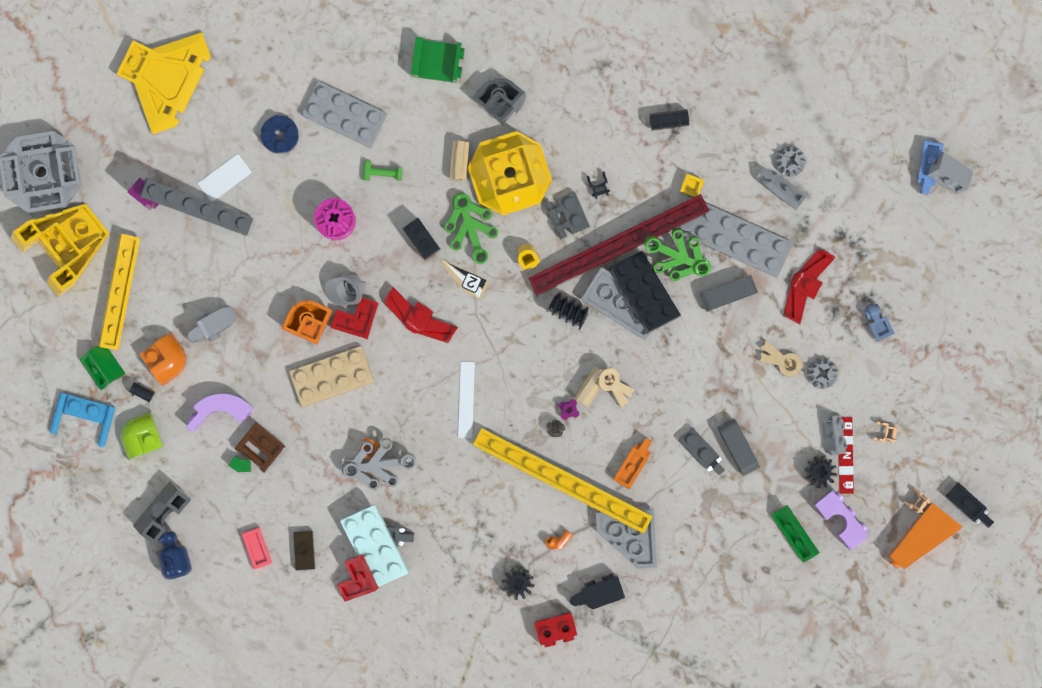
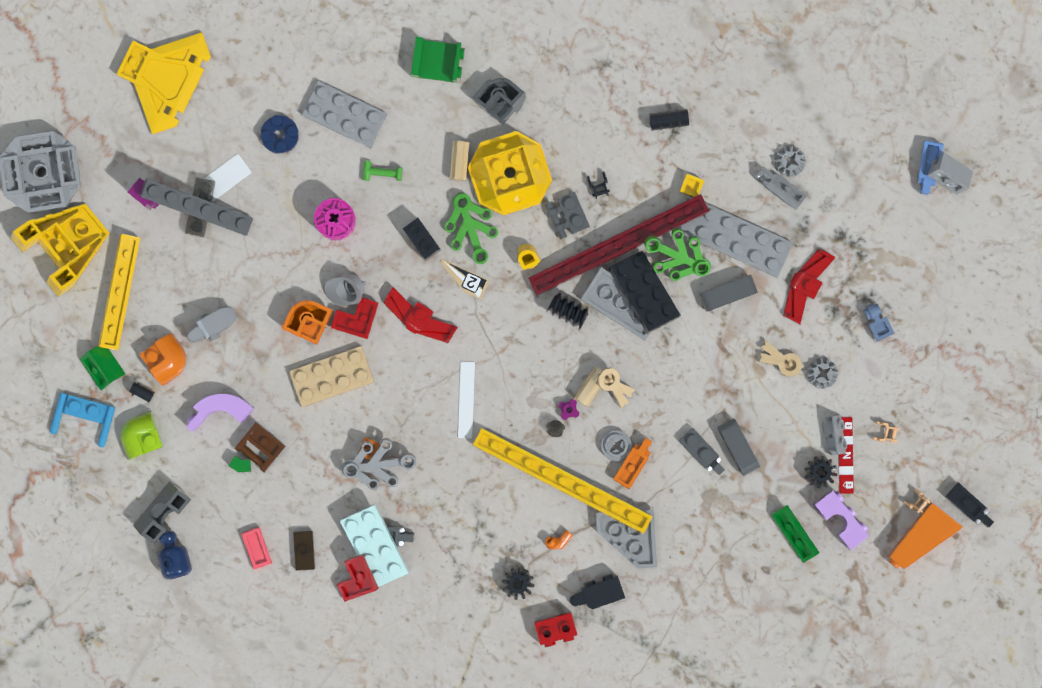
(202, 189): none -> clear smoke plate
(616, 436): none -> light grey gear

